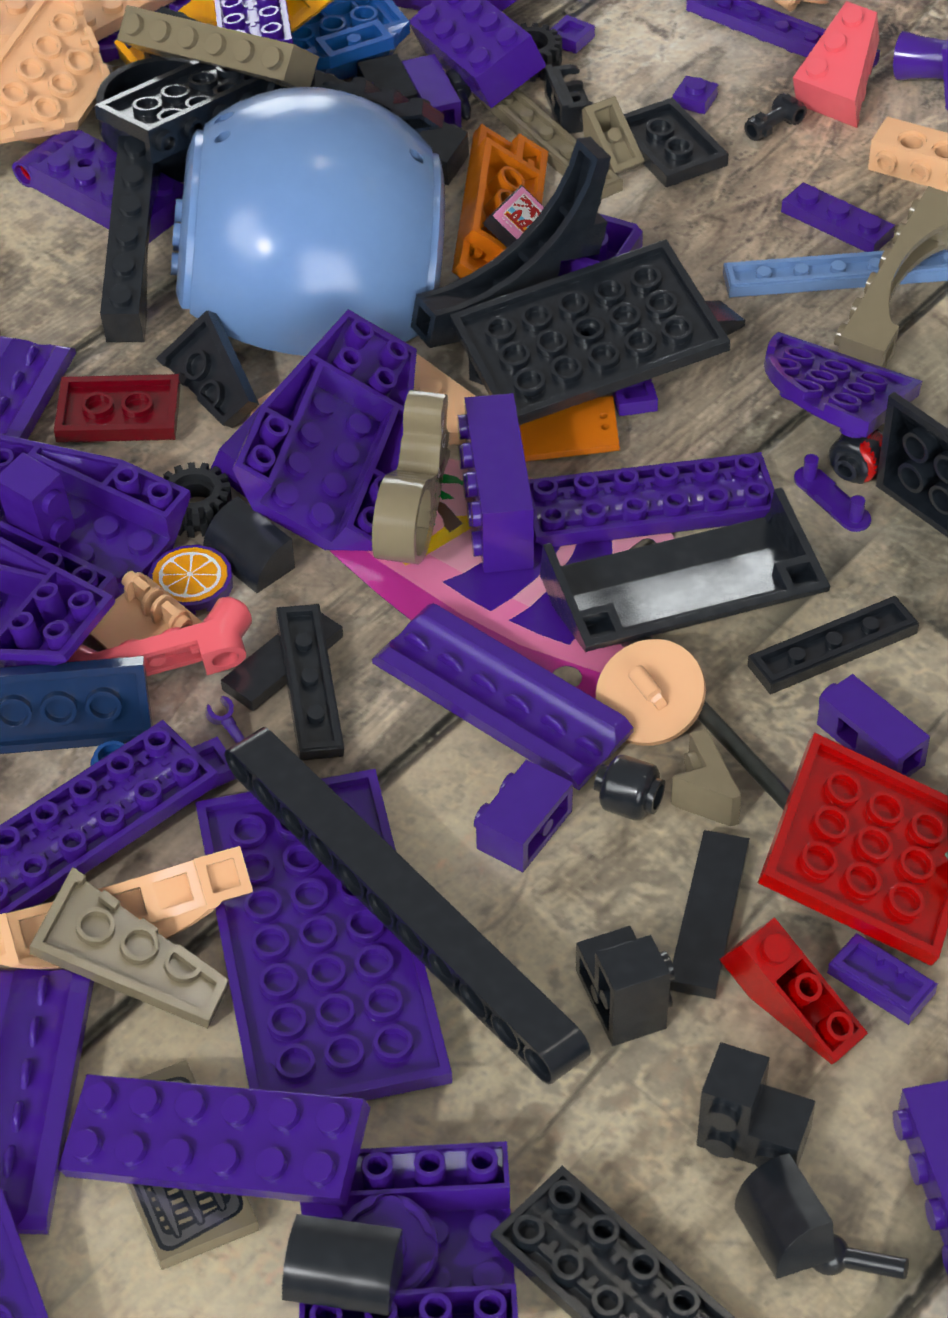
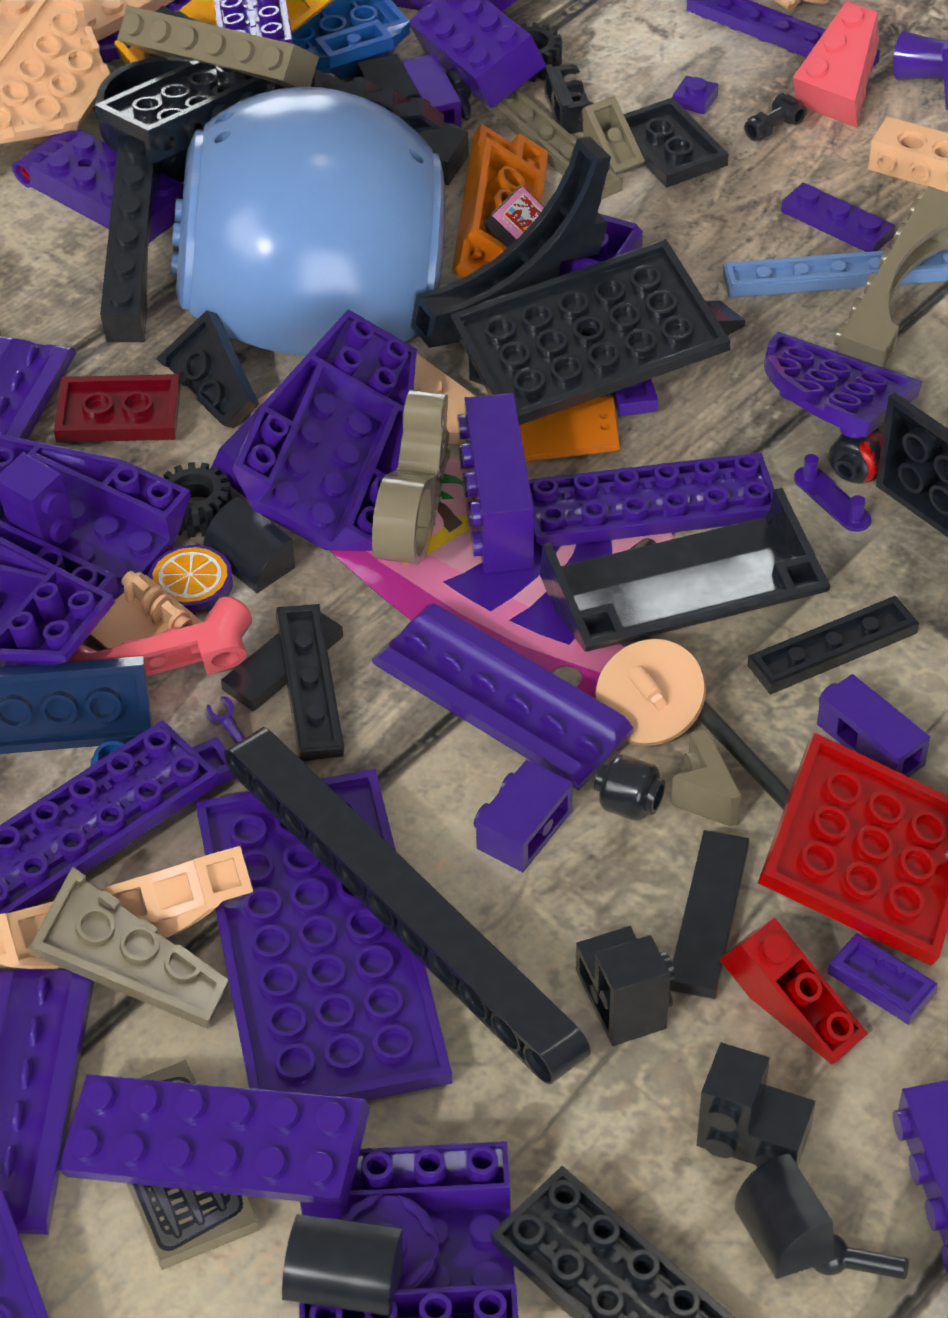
(574, 33): dark purple plate -> none

